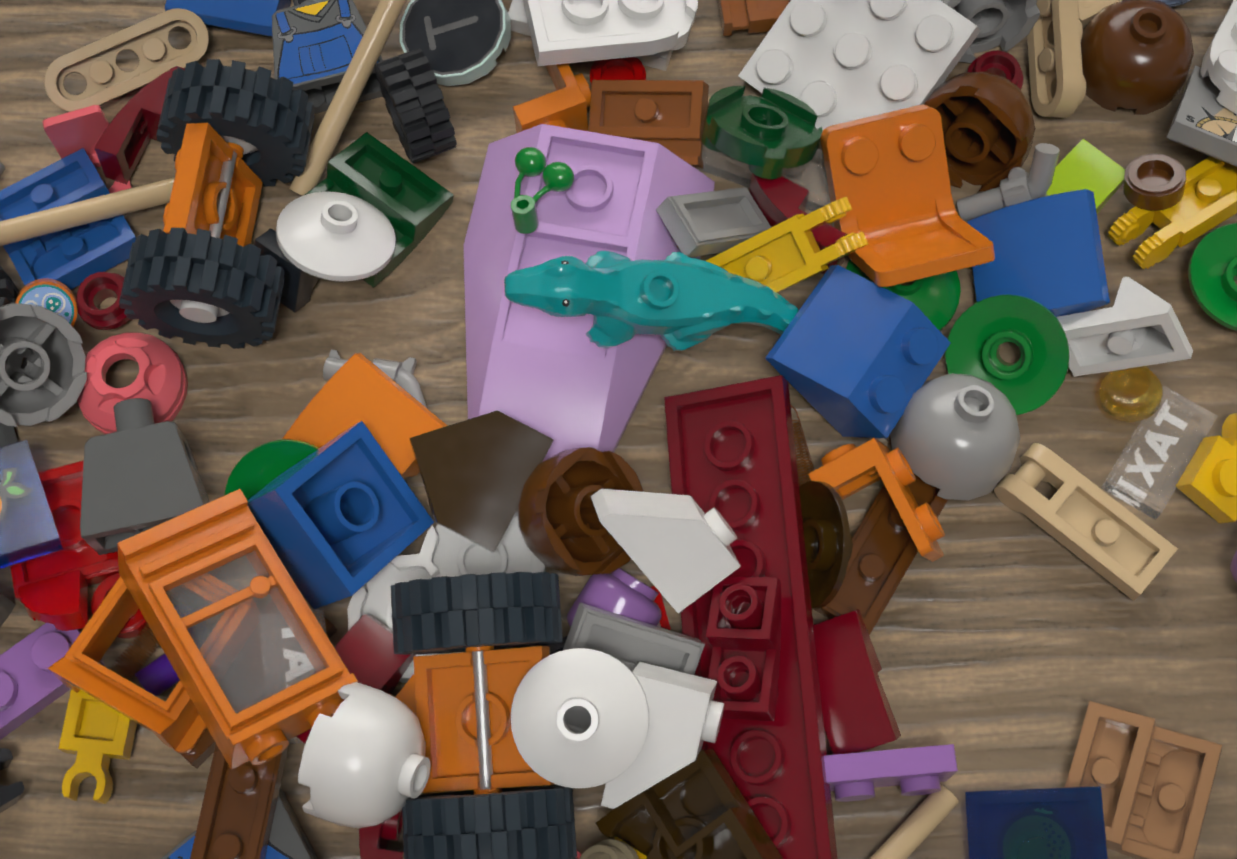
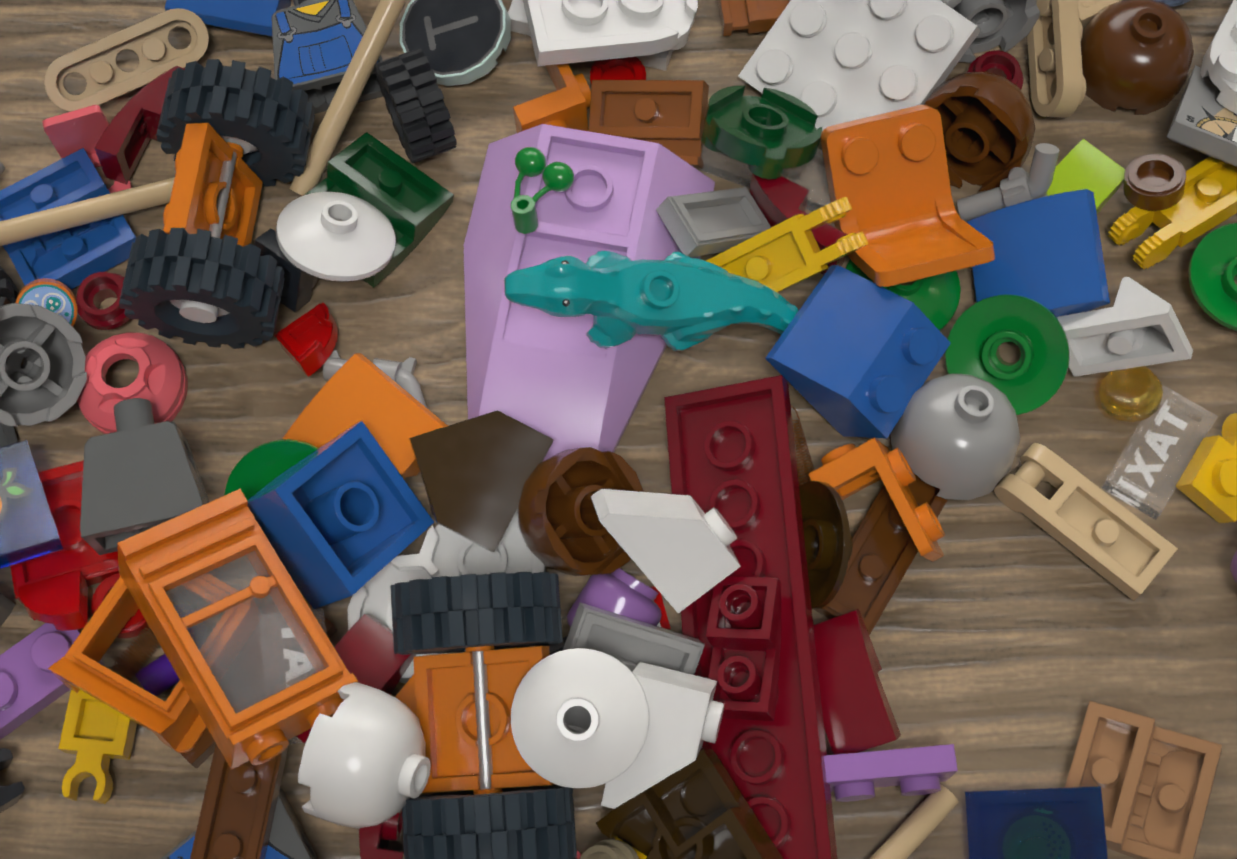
(310, 338): none -> red tile

